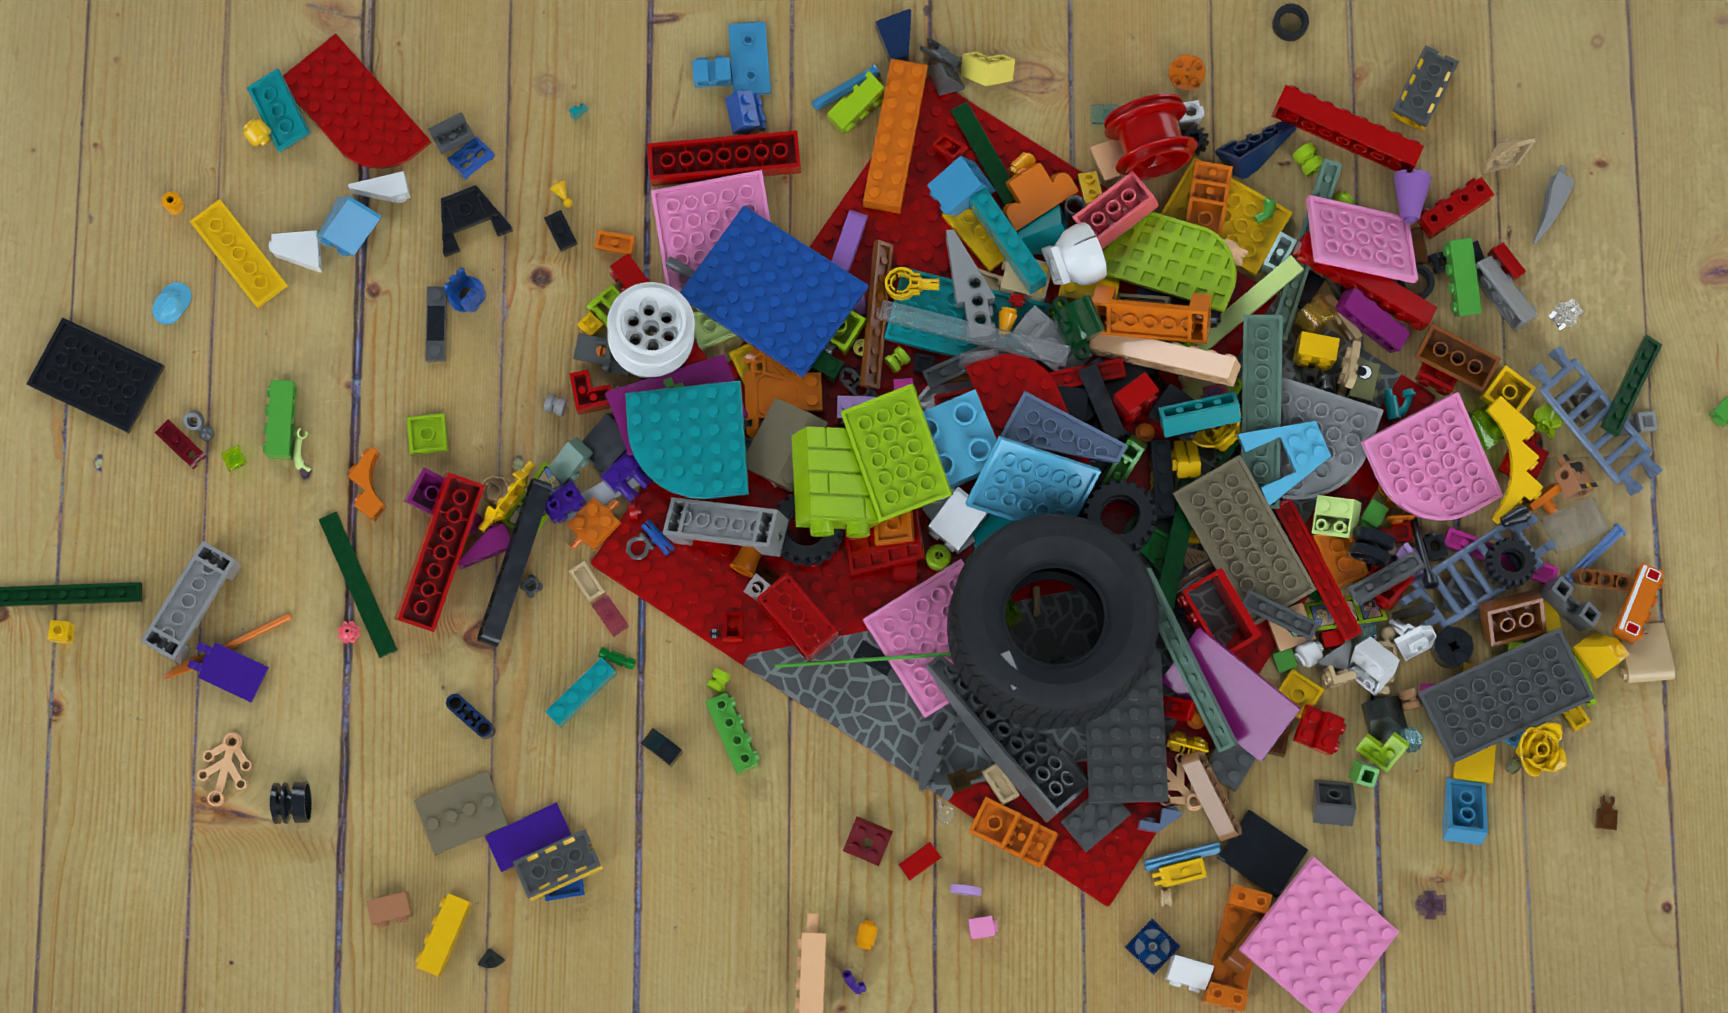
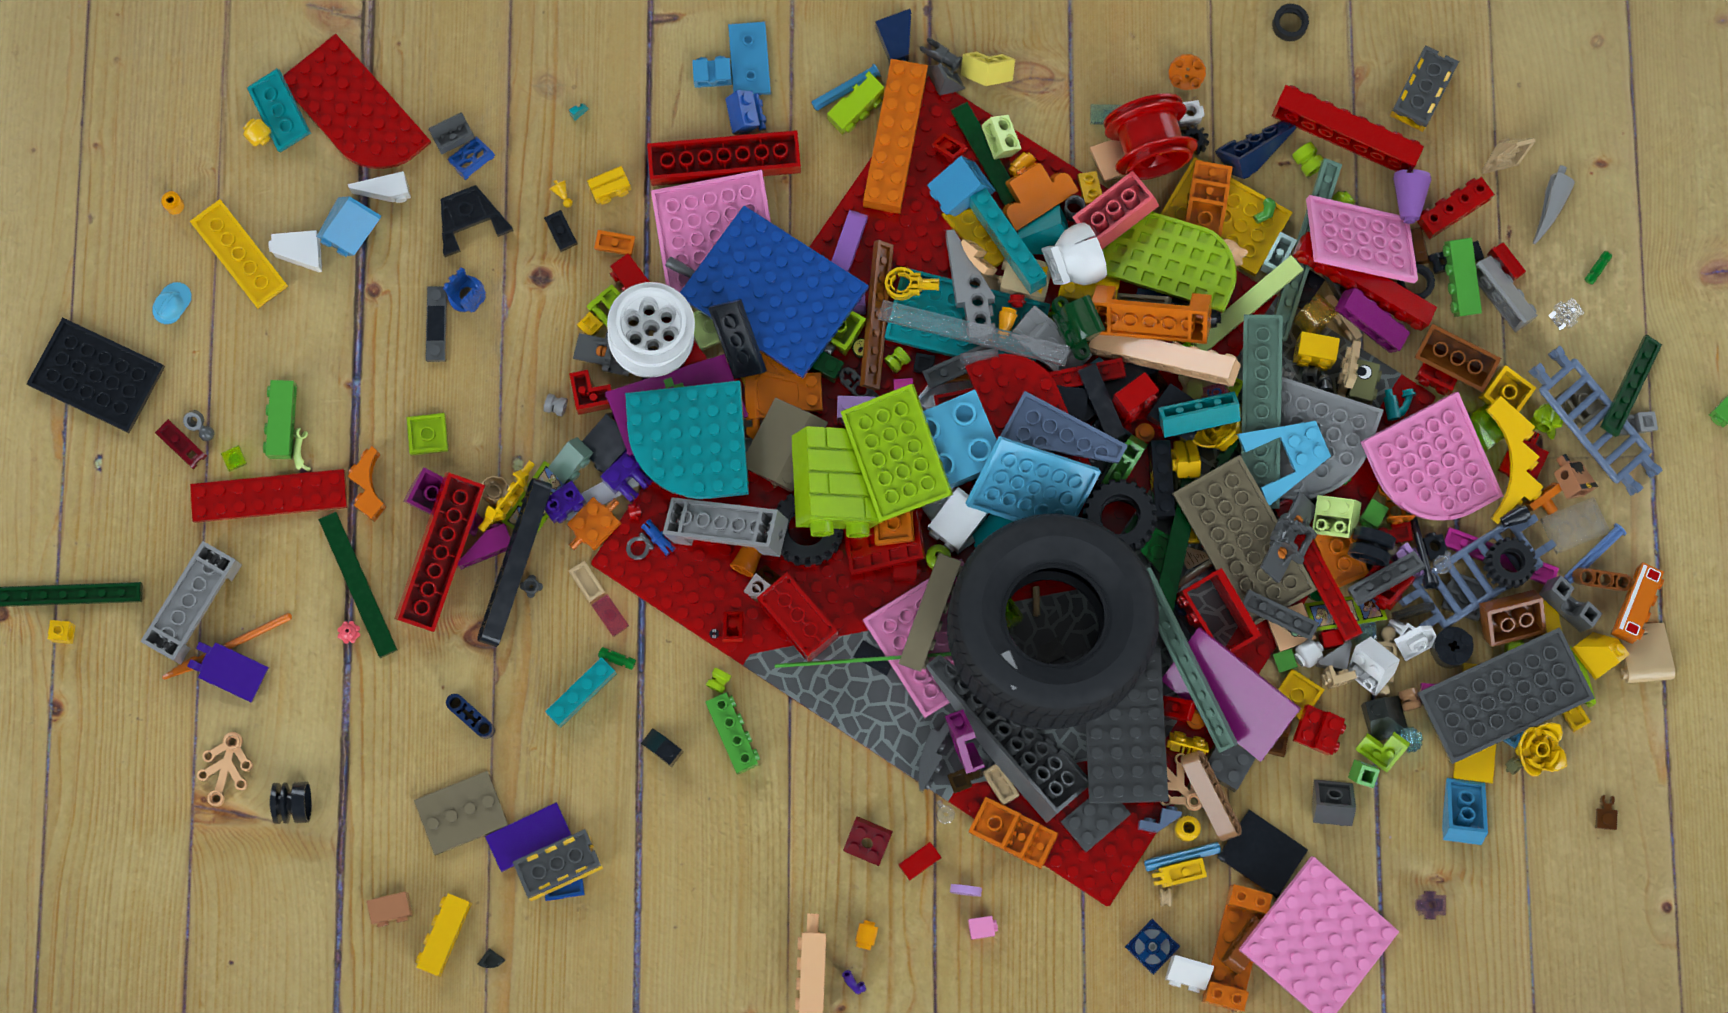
(268, 495): none -> red plate
(609, 185): none -> yellow brick
(737, 339): none -> black plate
(929, 613): none -> dark tan brick
(962, 731): none -> magenta window
(976, 255): none -> light nougat slope
(1001, 136): none -> yellowish green brick
(1192, 823): none -> yellow head
(1283, 536): none -> dark grey piece
(1442, 569): none -> clear piece
(1598, 267): none -> green axle

